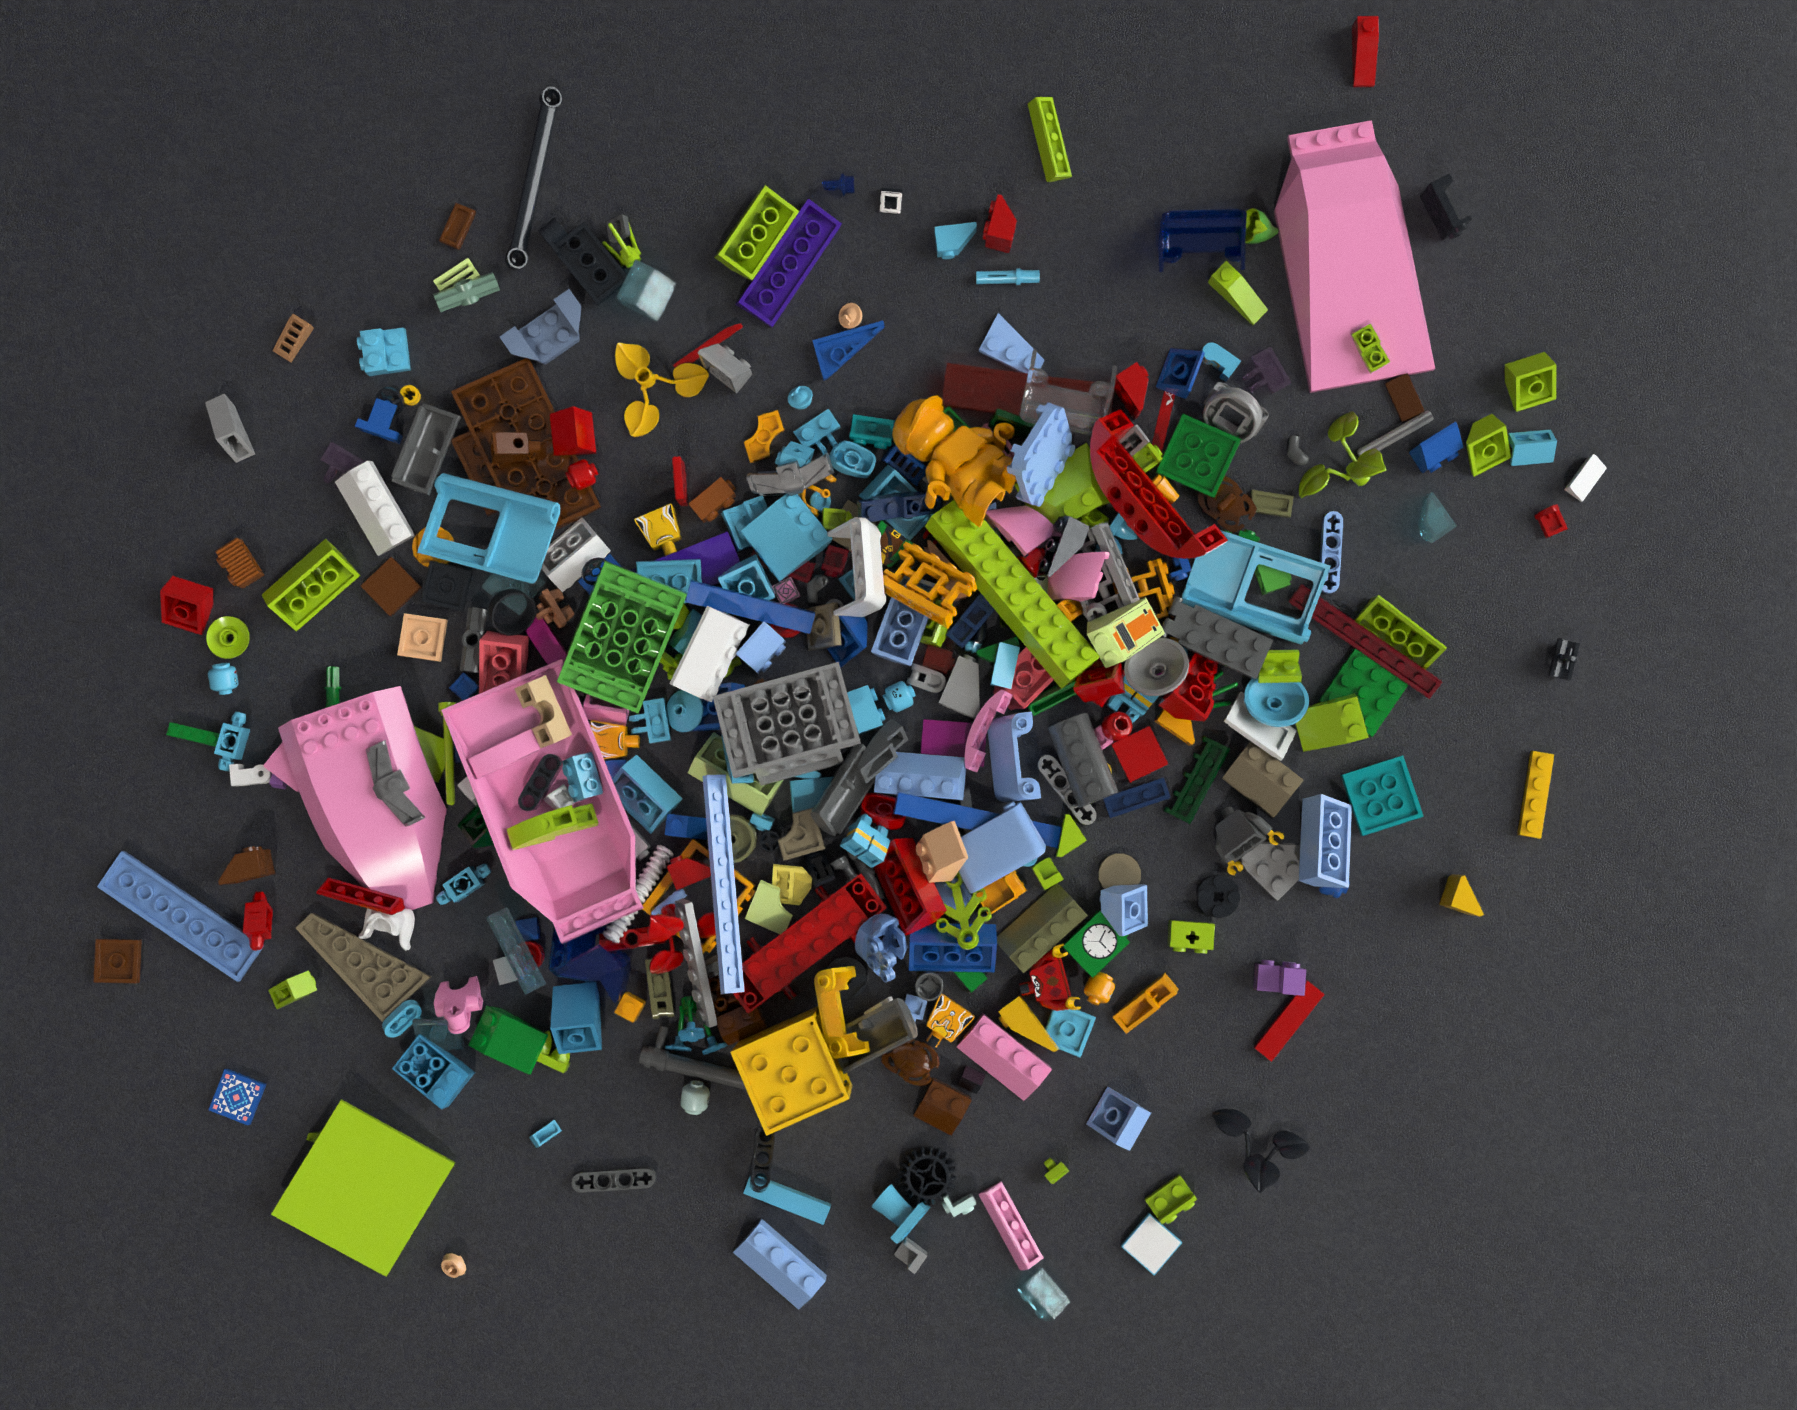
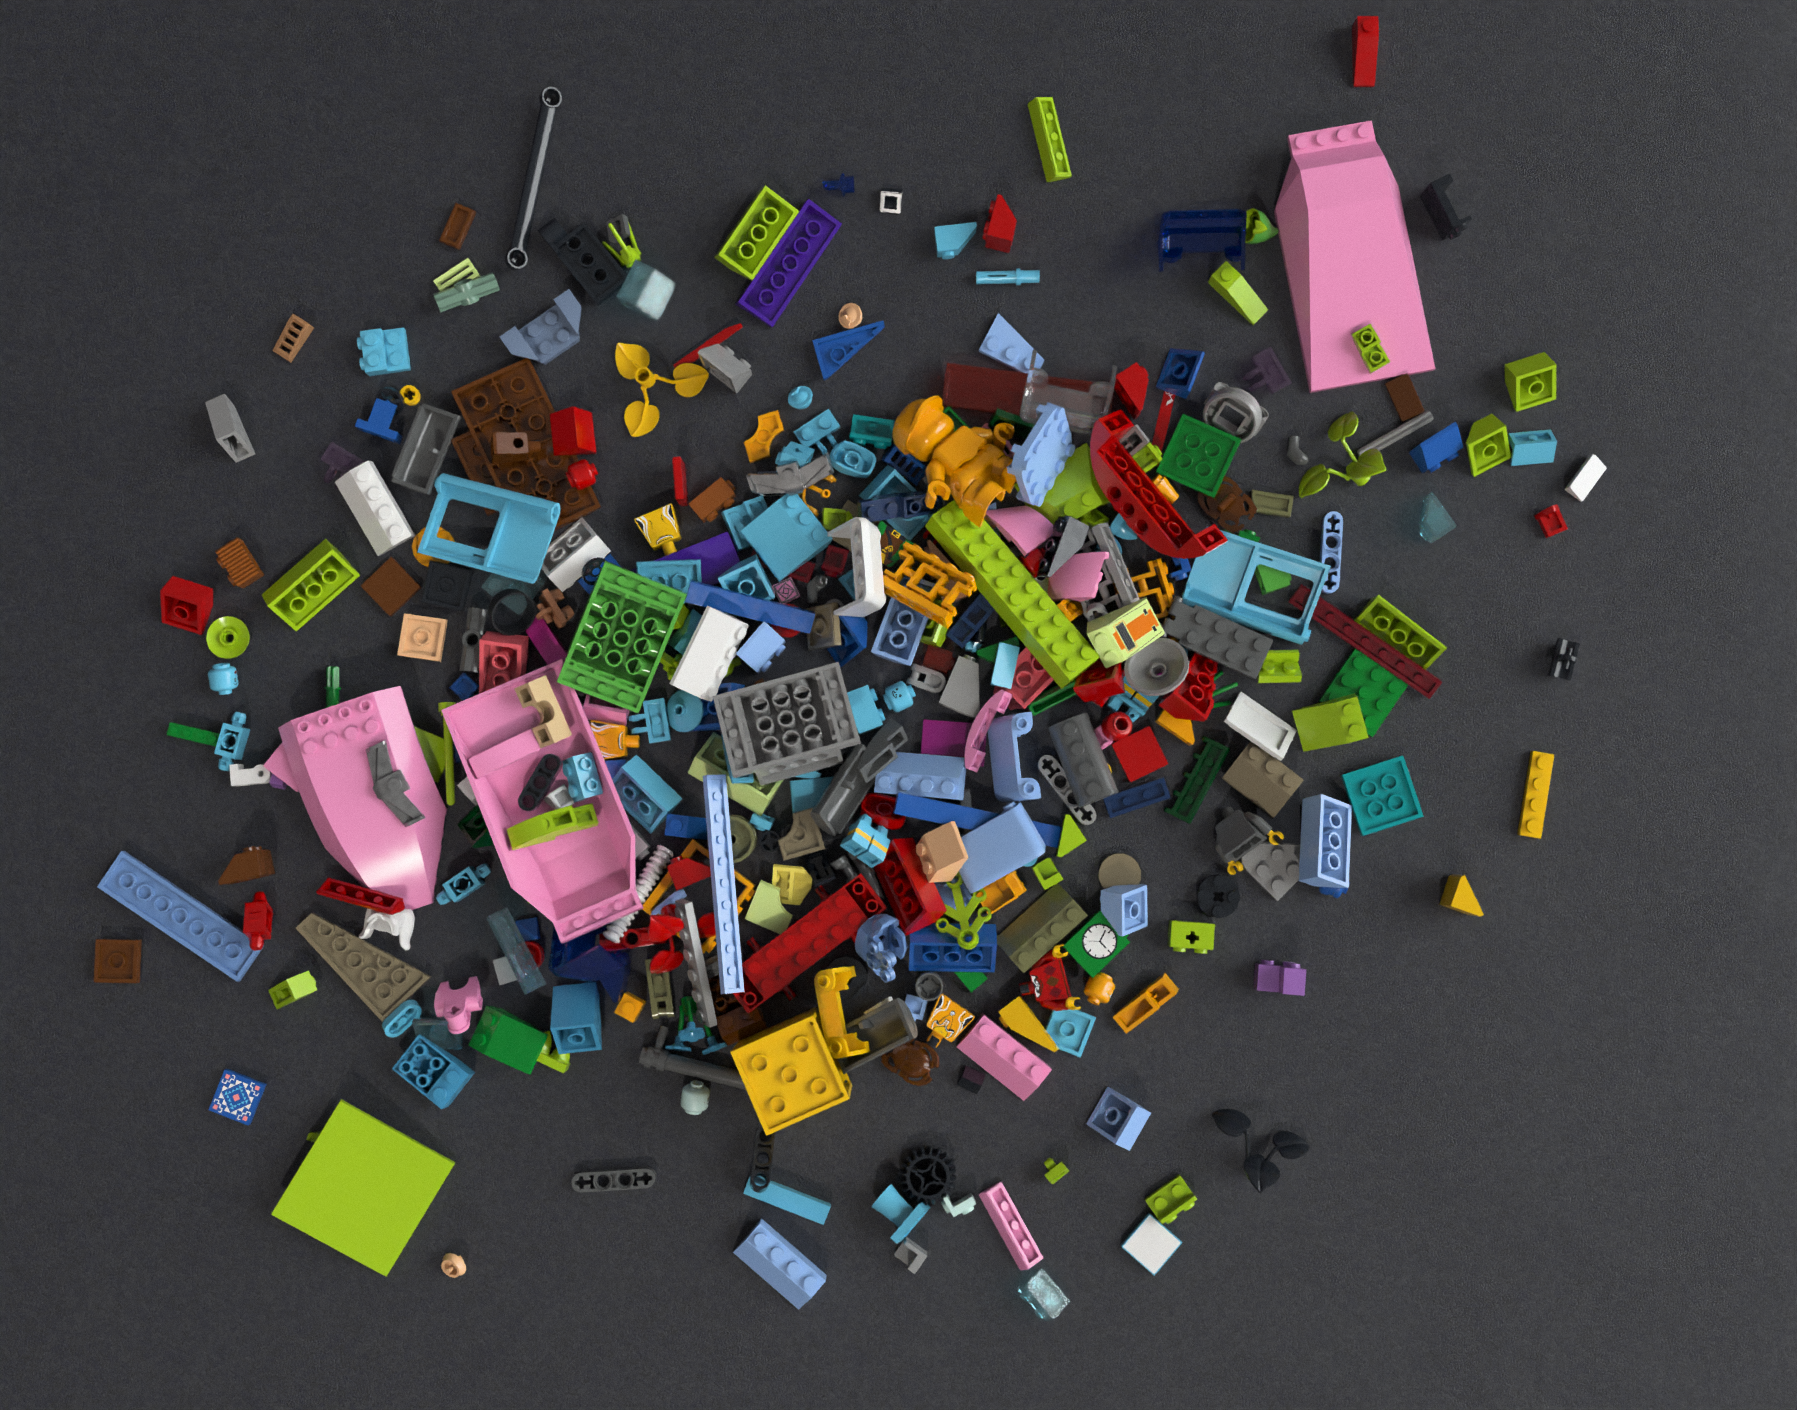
(545, 1134): medium azure piece -> none
(819, 503): medium azure tile -> none
(942, 1106): reddish brown slope -> none
(1220, 359): medium azure leg -> none
(1288, 698): medium azure dish -> none
(1288, 1022): red tile -> none

